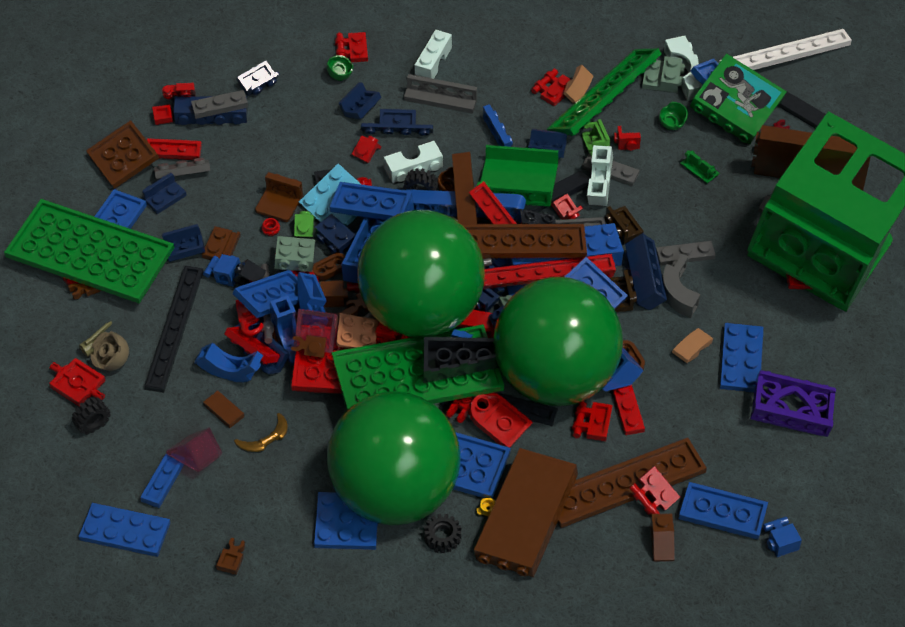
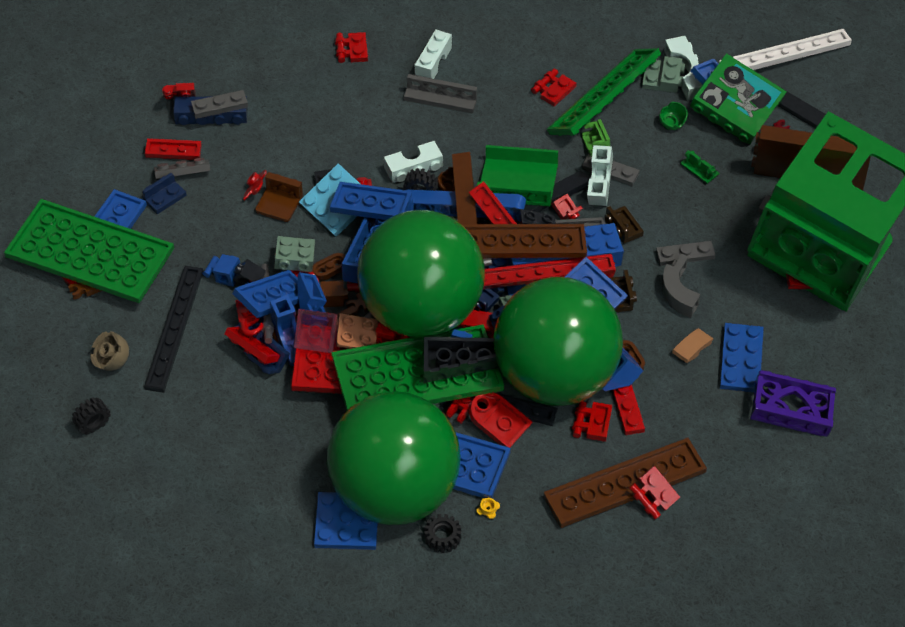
(77, 381): red plate -> none
(86, 346): olive plant -> none
(122, 154): reddish brown plate -> none
(124, 529): blue plate -> none
(161, 481): blue plate -> none
(162, 114): red plate -> none
(186, 241): dark blue bracket -> none
(196, 450): clear pink slope -> none
(221, 242): reddish brown plate -> none
(223, 409): reddish brown tile -> none
(226, 366): blue arch -> none
(231, 559): reddish brown plate -> none
(255, 183): none -> red plate
(257, 78): bracket -> none
(270, 222): red plate -> none
(278, 433): pearl gold piece -> none
(304, 224): bright green bracket -> none
(313, 345): reddish brown plate -> none
(334, 234): dark blue bracket -> none
(339, 67): green hair -> none
(359, 102): dark blue bracket -> none
(366, 148): red bracket -> none
(397, 121): dark blue bracket -> none
(496, 128): blue plate -> none
(526, 512): reddish brown brick -> none
(548, 140): dark blue bracket -> none
(578, 85): medium nougat slope -> none
(627, 141): red bracket -> none
(645, 272): dark blue brick -> none
(662, 537): reddish brown slope -> none
(723, 510): blue plate -> none
(782, 538): blue brick -> none

